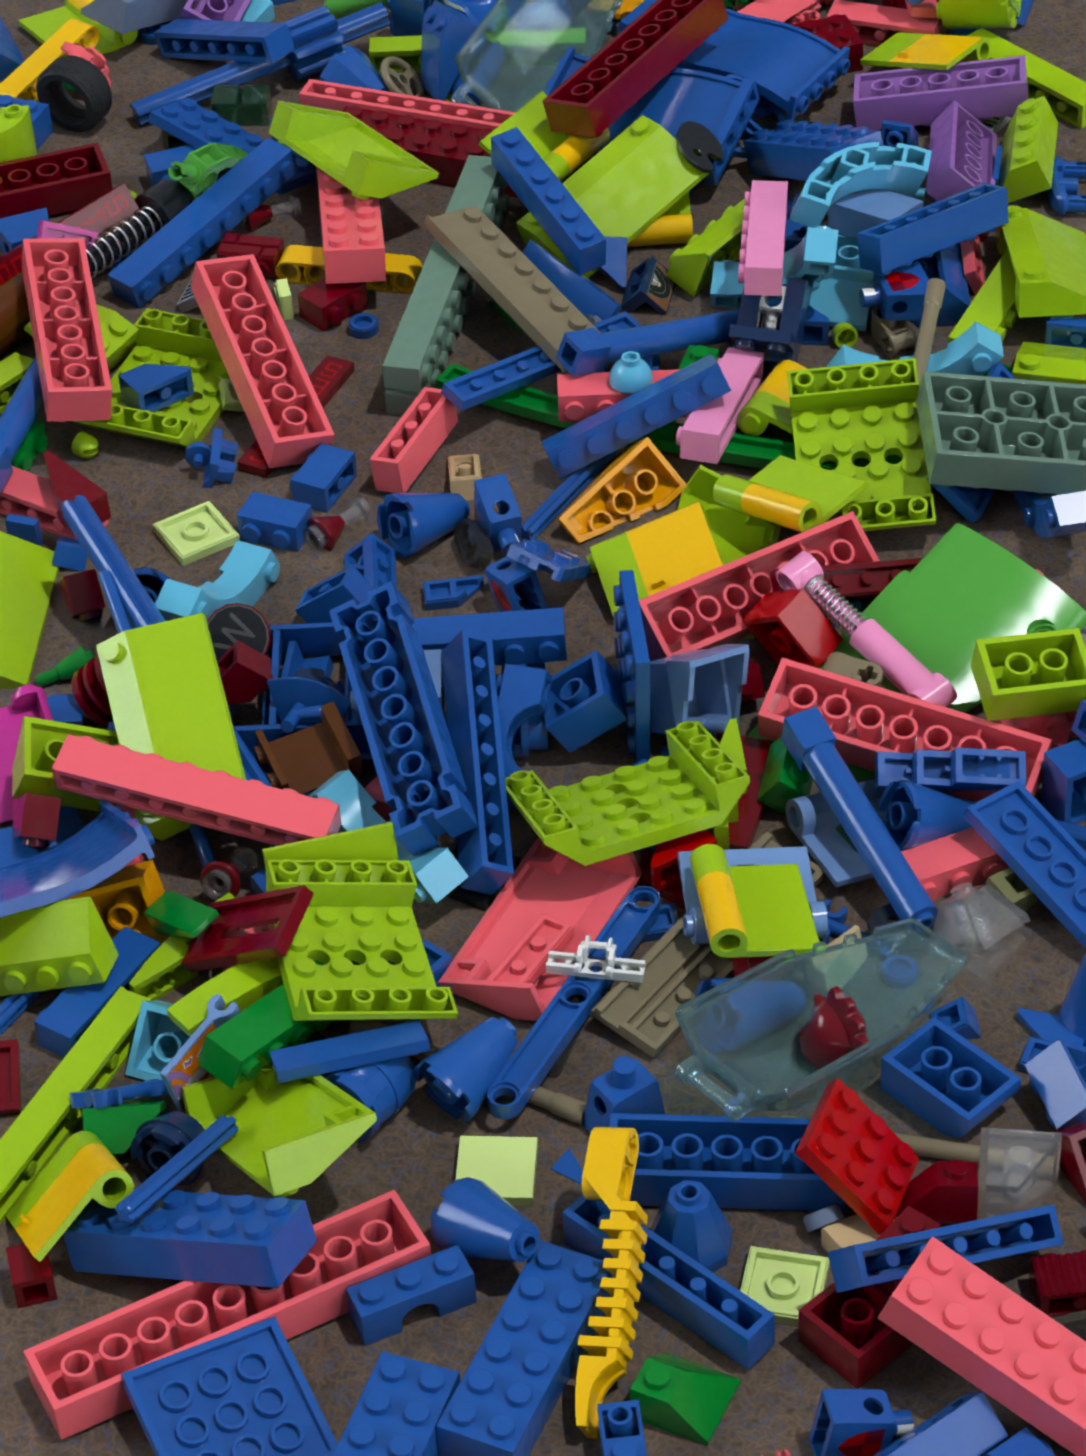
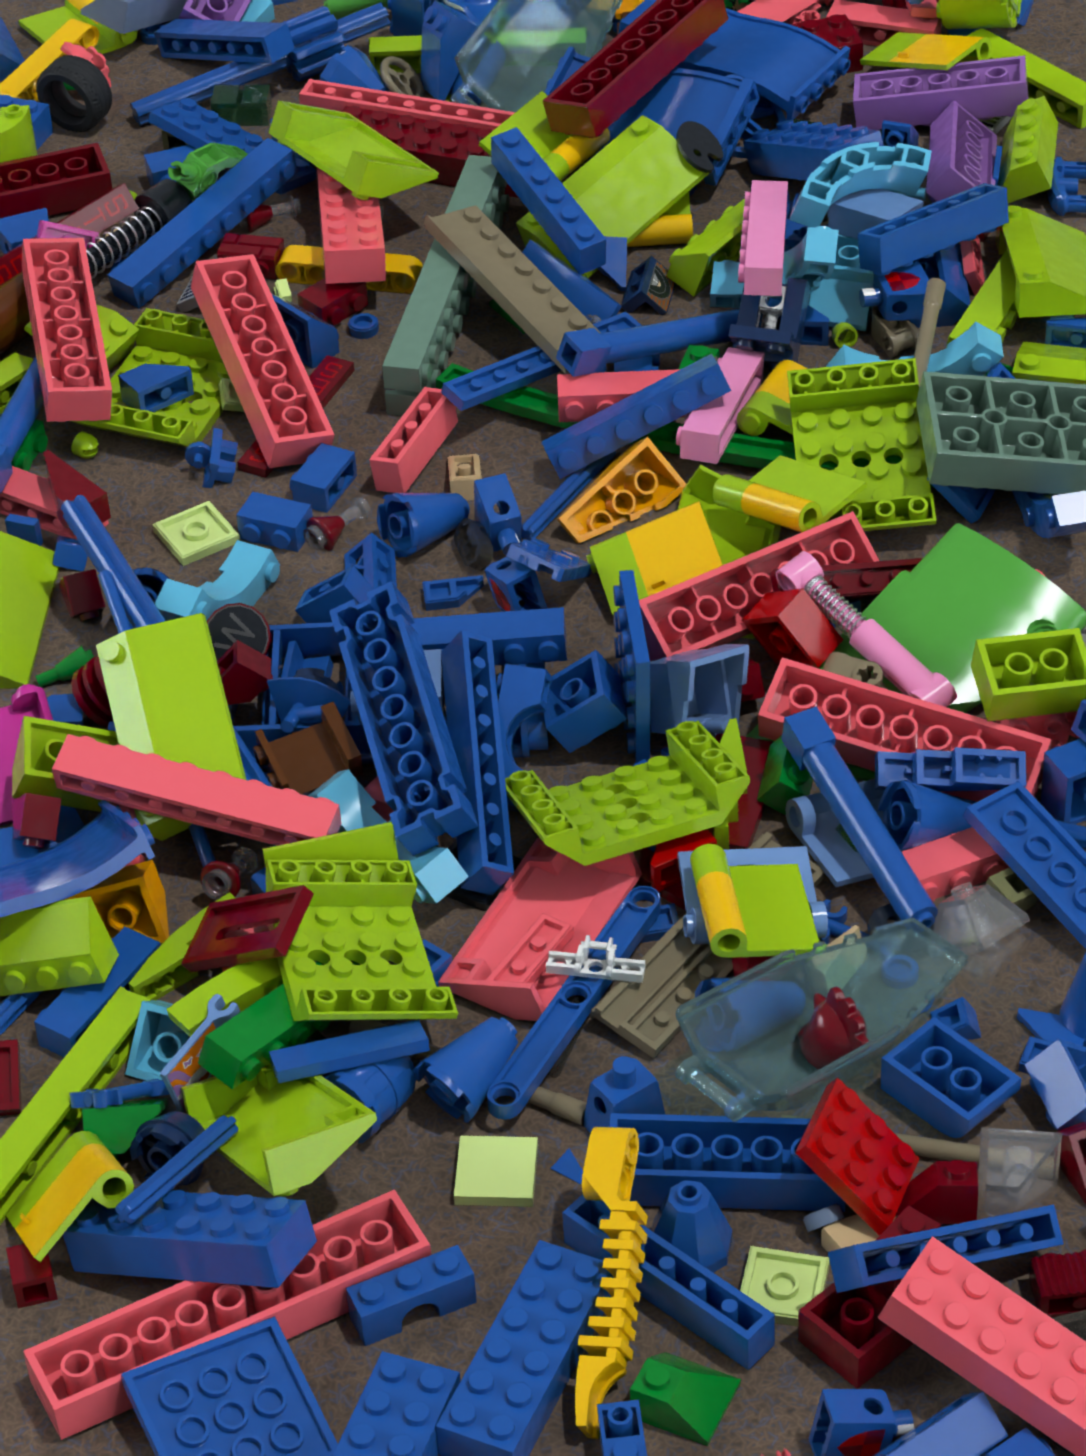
(179, 915): green slope -> none
(310, 334): none -> blue slope
(482, 1224): blue cone -> none
(630, 374): medium azure brick -> none

